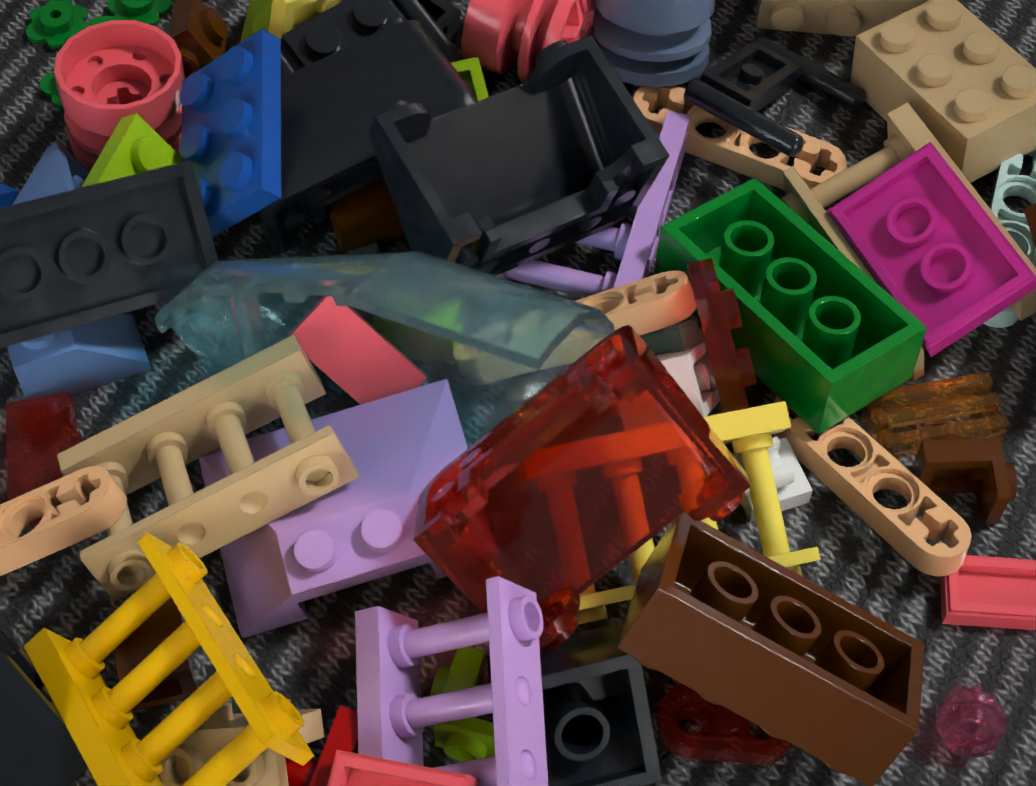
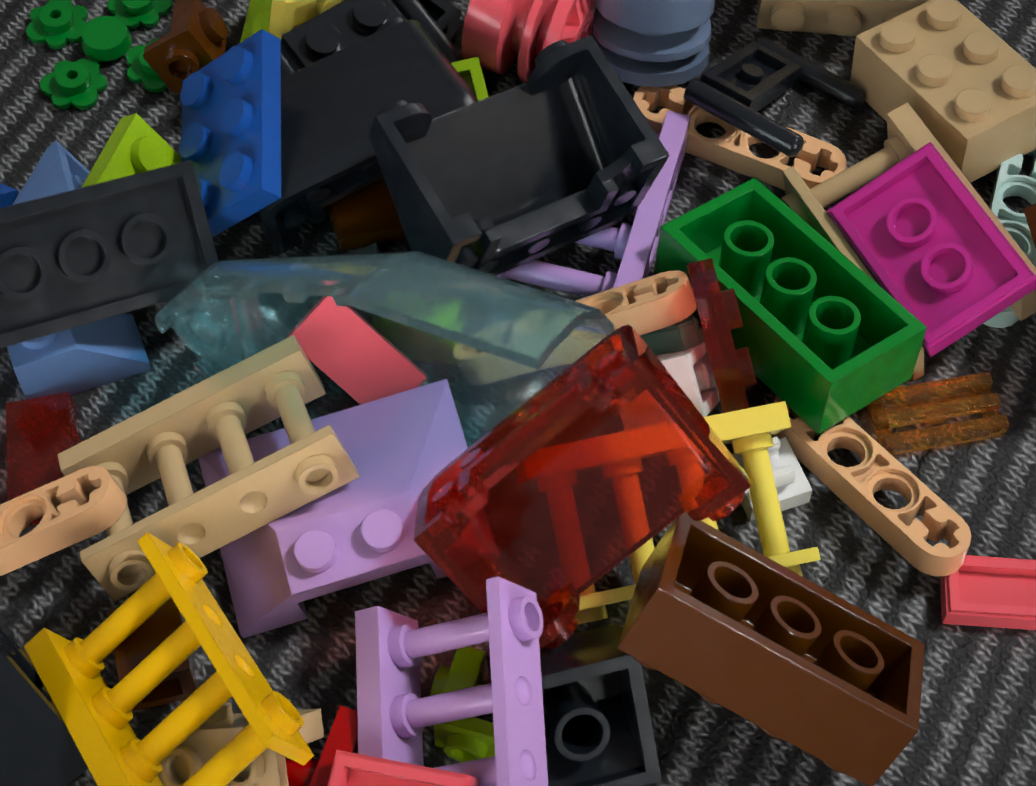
(116, 73): coral wheel -> none
(723, 735): clear red plate -> none
(965, 466): reddish brown bracket -> none
(970, 721): clear pink plate -> none

